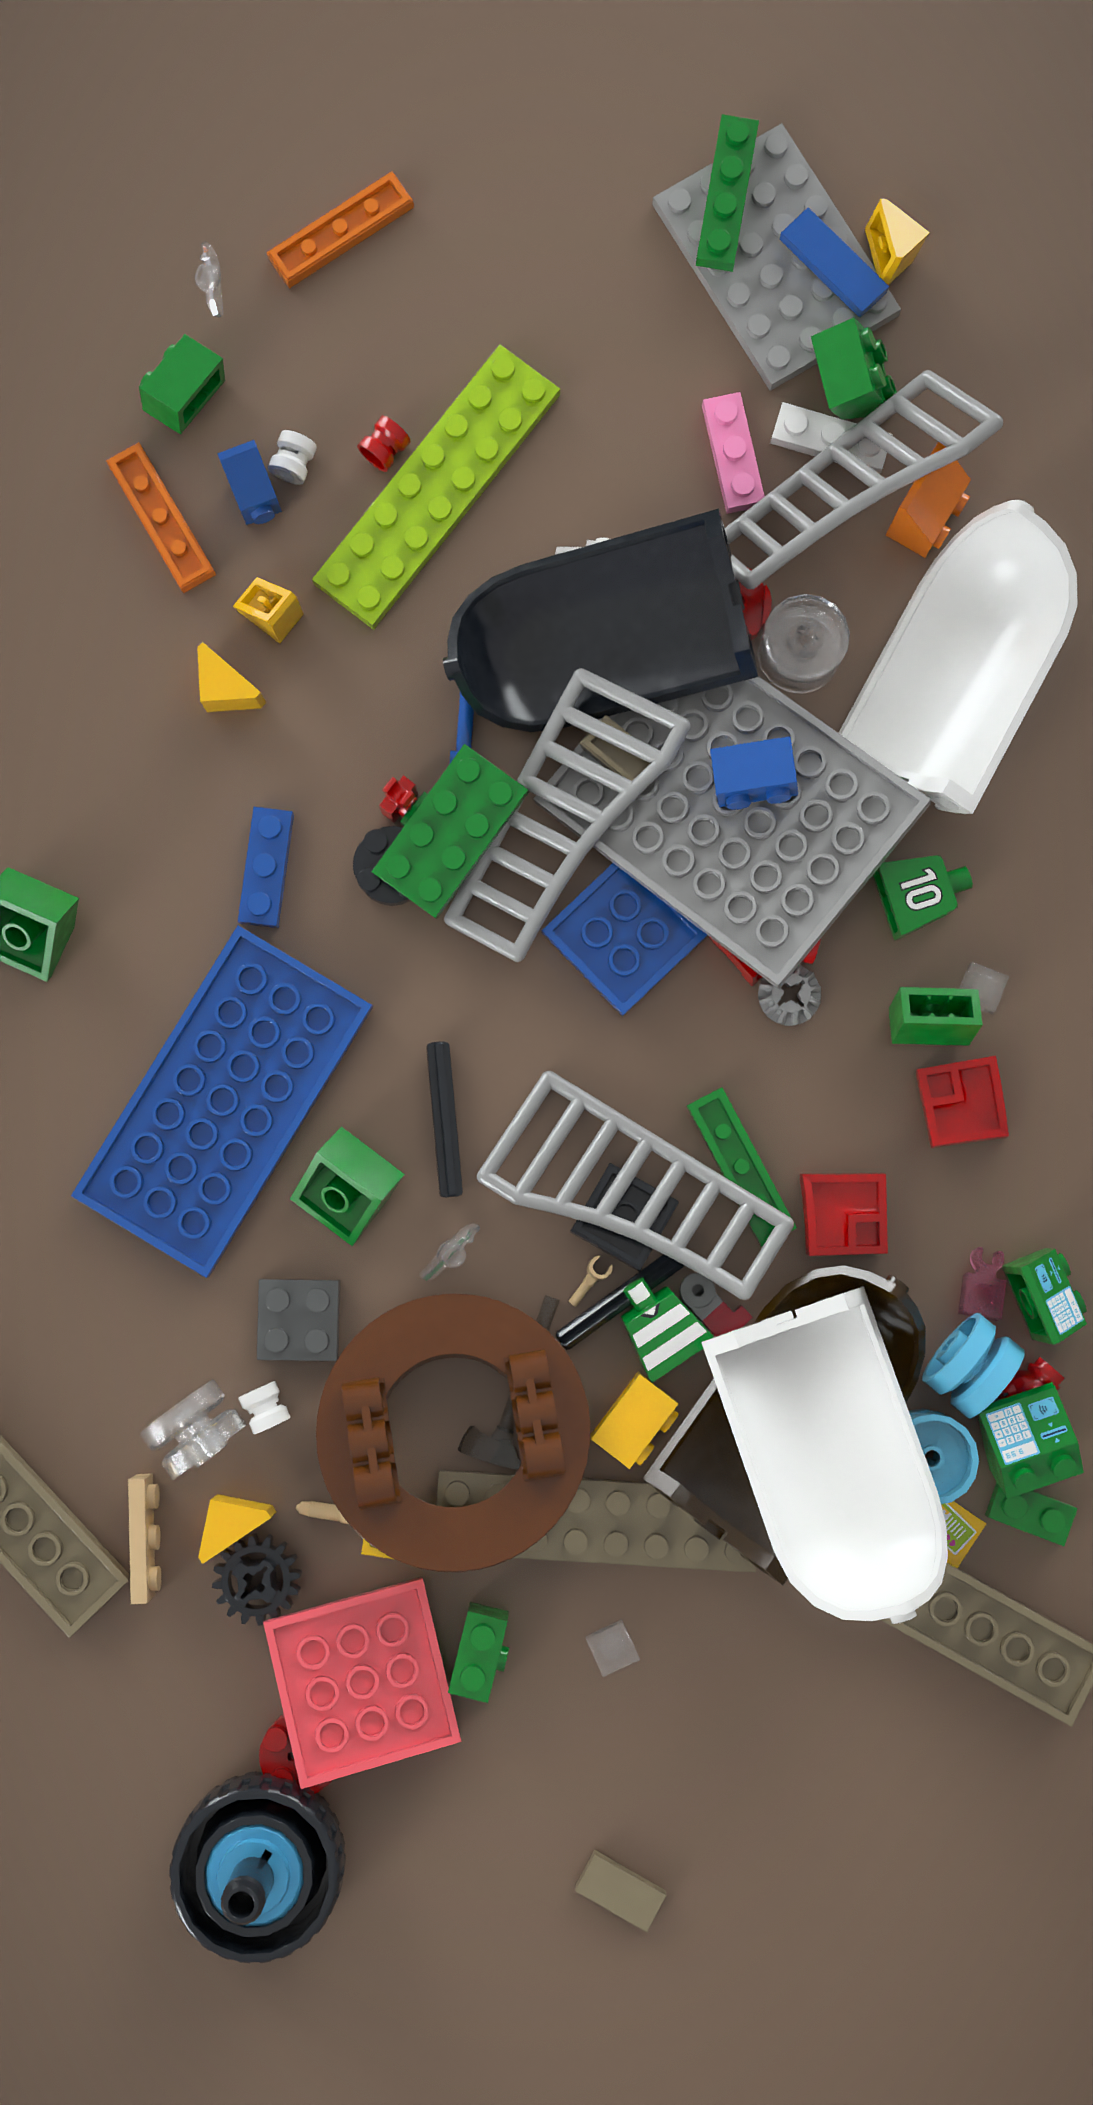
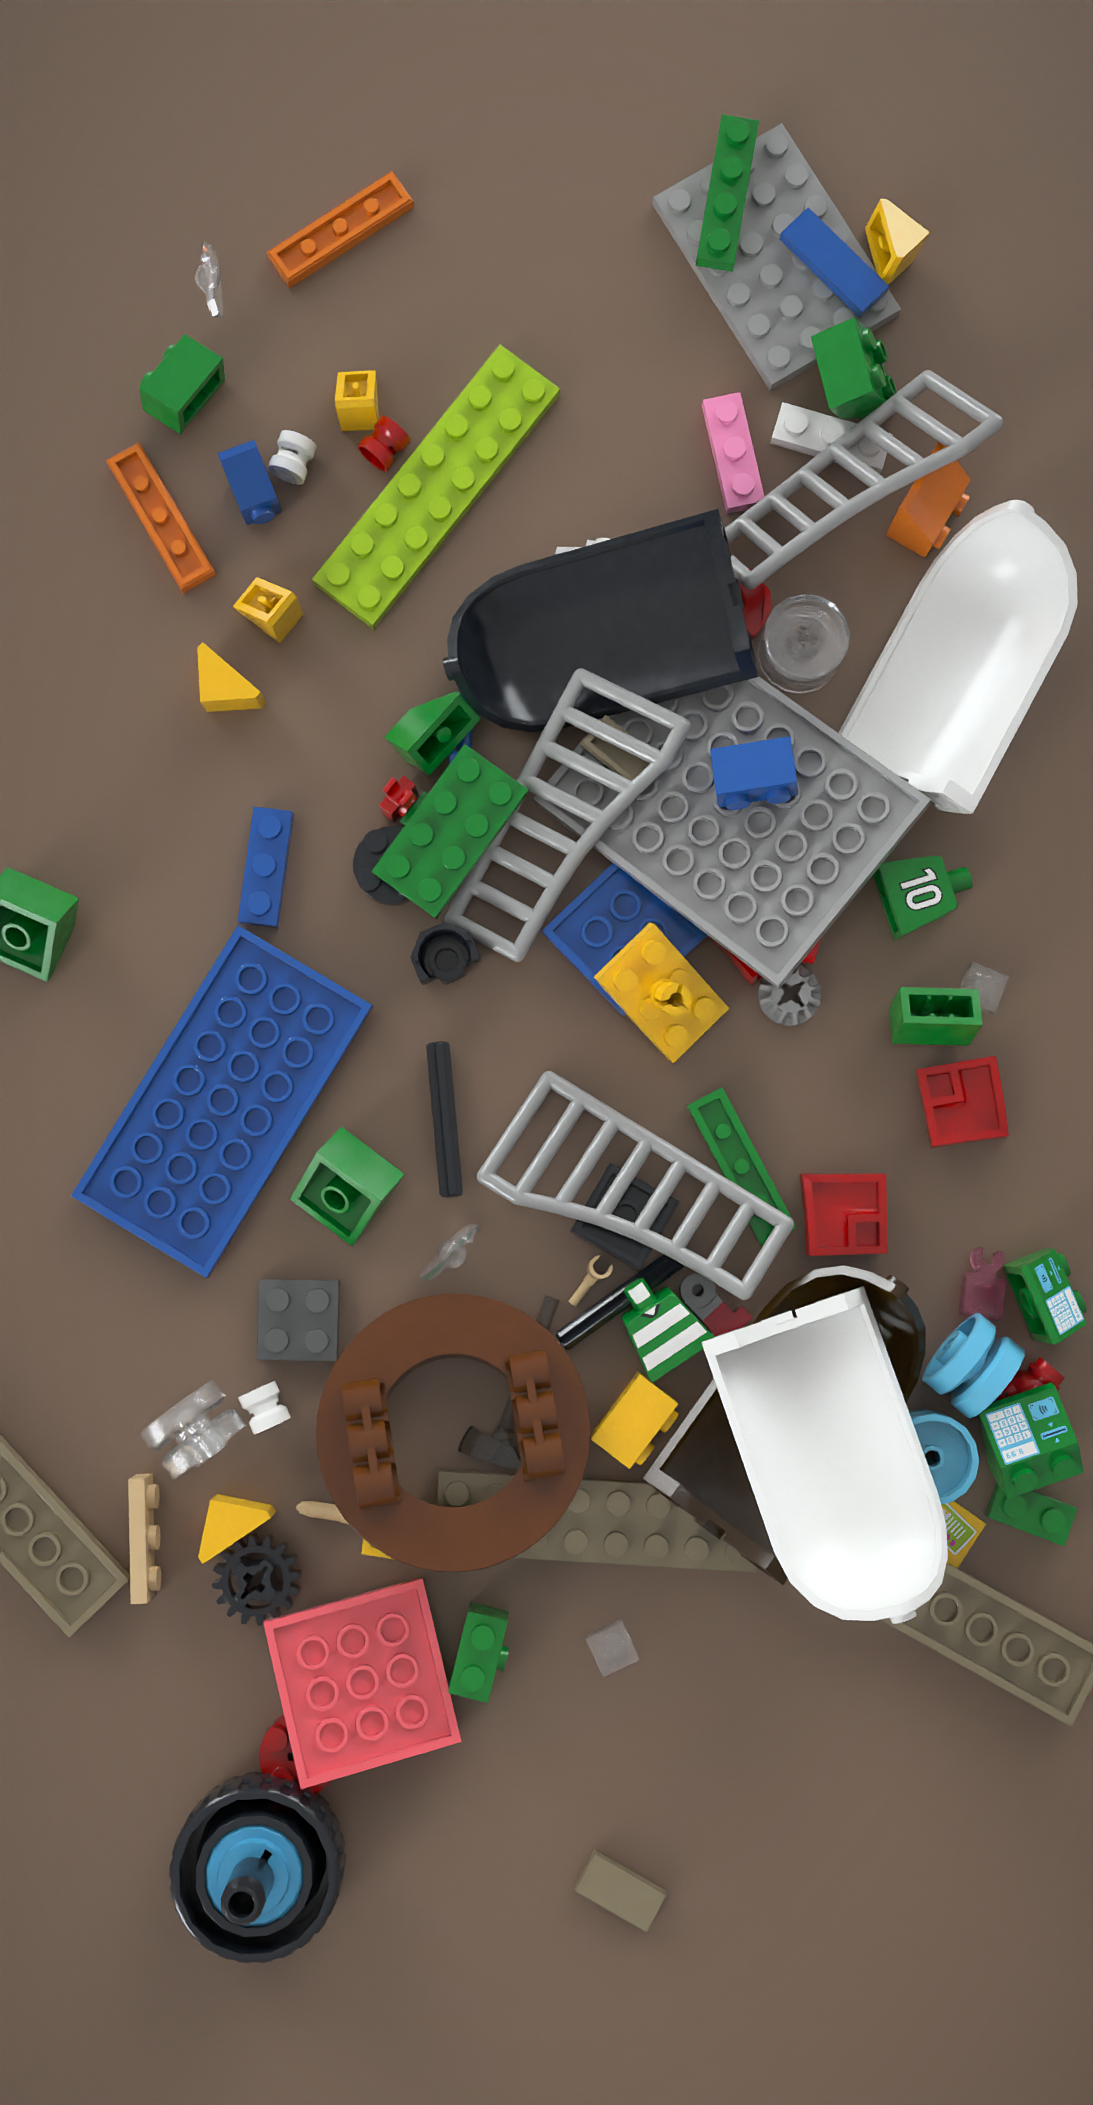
(357, 400): none -> yellow slope
(432, 731): none -> green slope
(443, 953): none -> black hair
(661, 992): none -> yellow plate

